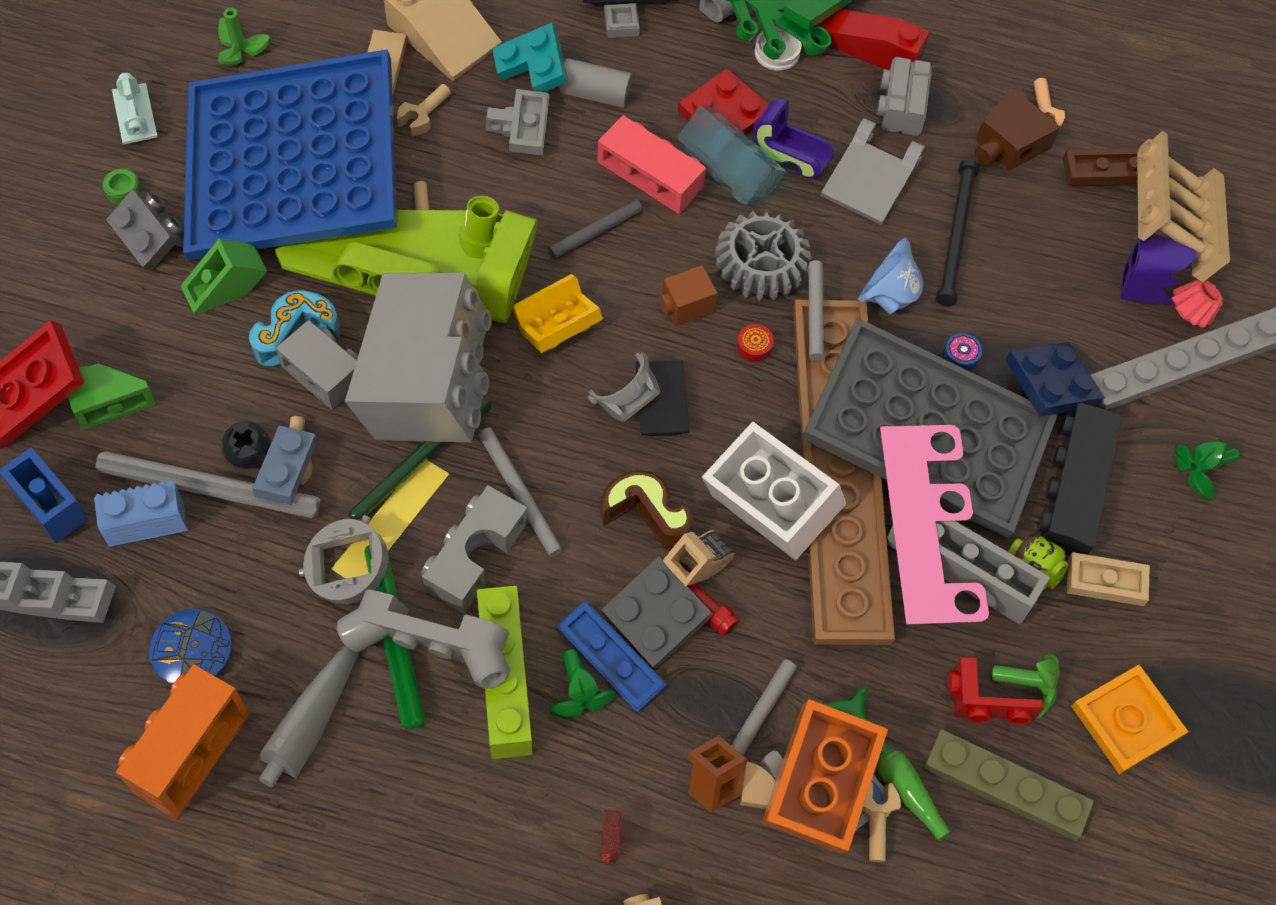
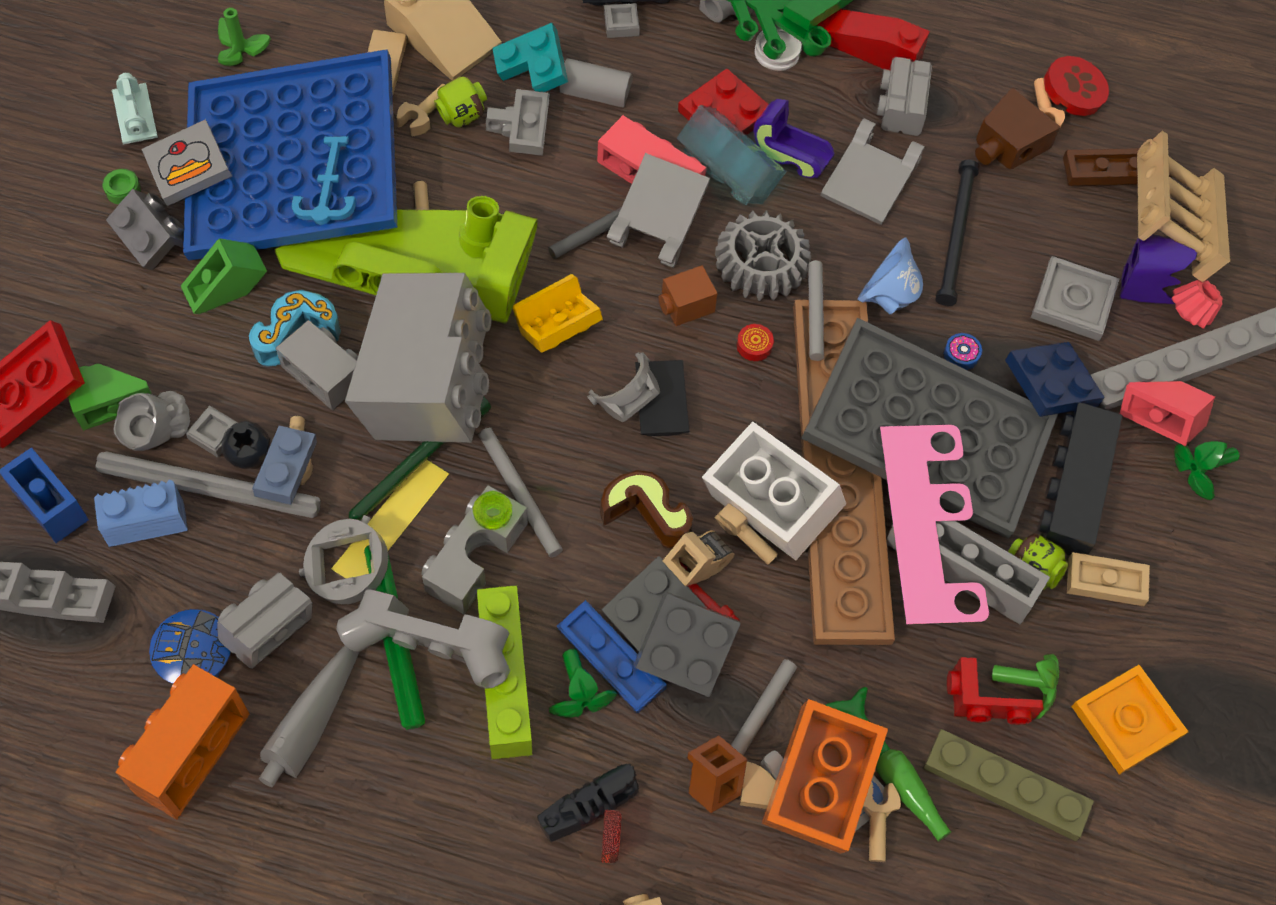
(151, 420): none -> light grey hair
(186, 162): none -> light grey tile
(209, 430): none -> light grey tile
(263, 619): none -> light grey brick
(321, 213): none -> dark azure piece
(460, 102): none -> lime head
(489, 500): none -> clear neon green plate
(589, 802): none -> black hinge
(660, 205): none -> light grey flag
(686, 644): none -> dark grey plate
(735, 523): none -> tan bar
(1075, 298): none -> light grey plate
(1076, 85): none -> red tile
(1168, 408): none -> coral slope

